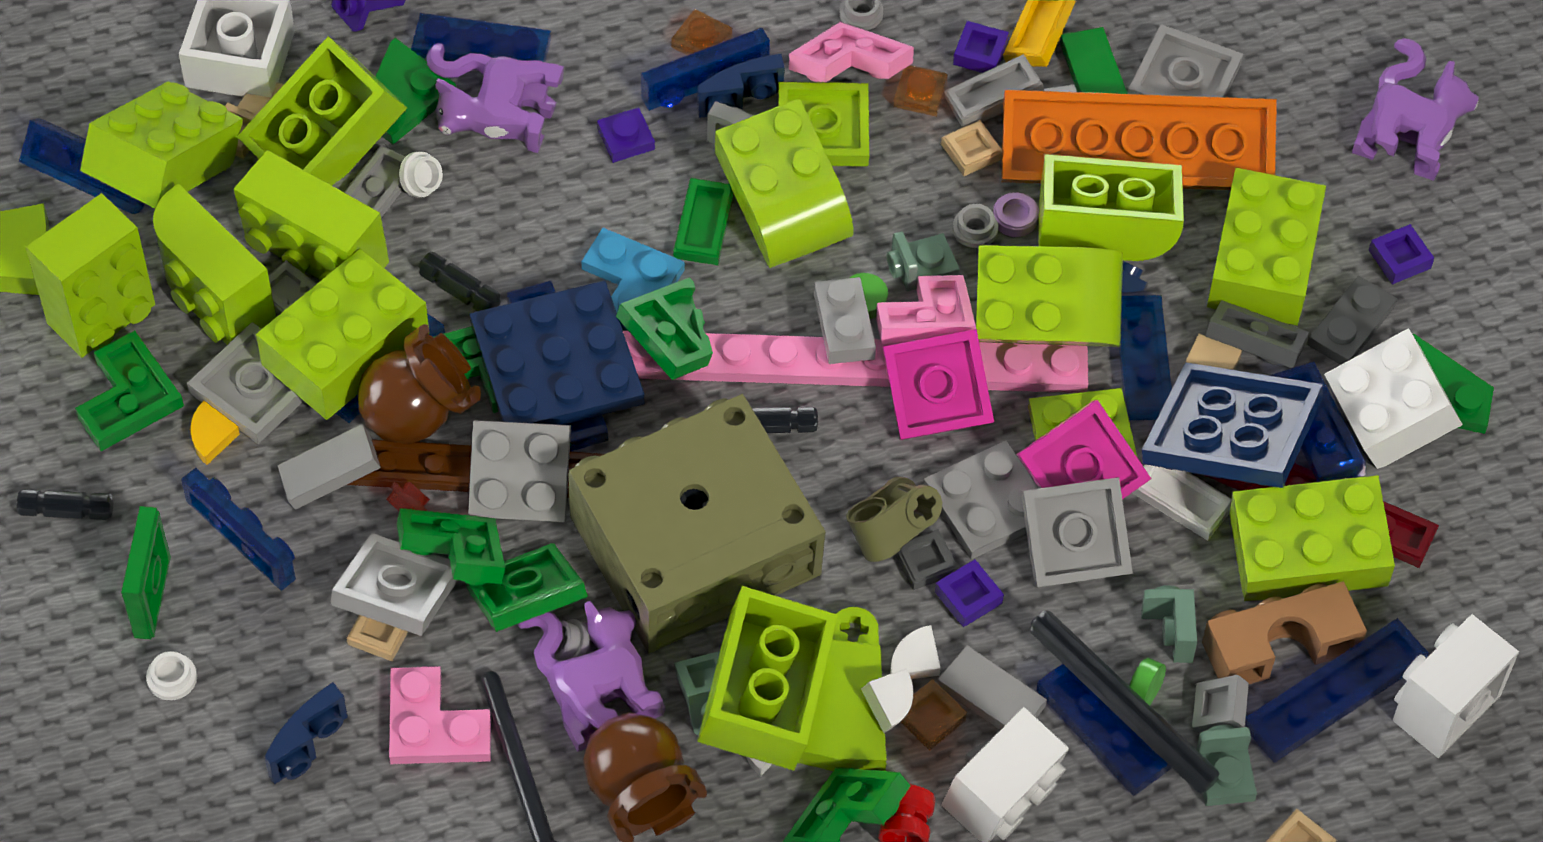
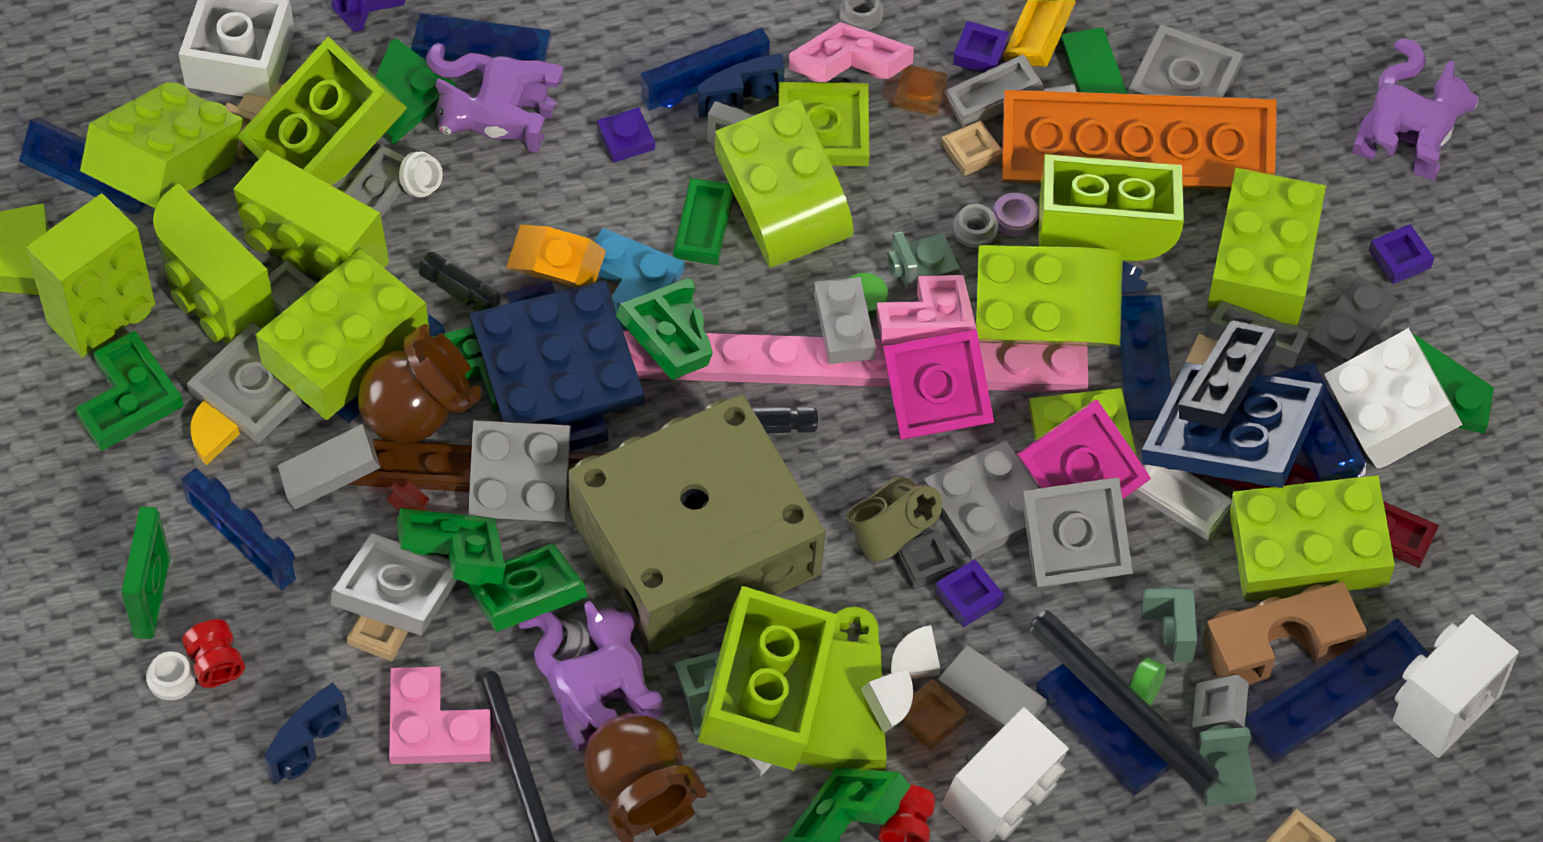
(65, 504): black axle -> none
(212, 650): none -> red wheel
(556, 256): none -> light orange slope
(700, 33): clear orange plate -> none
(1227, 374): none -> plate

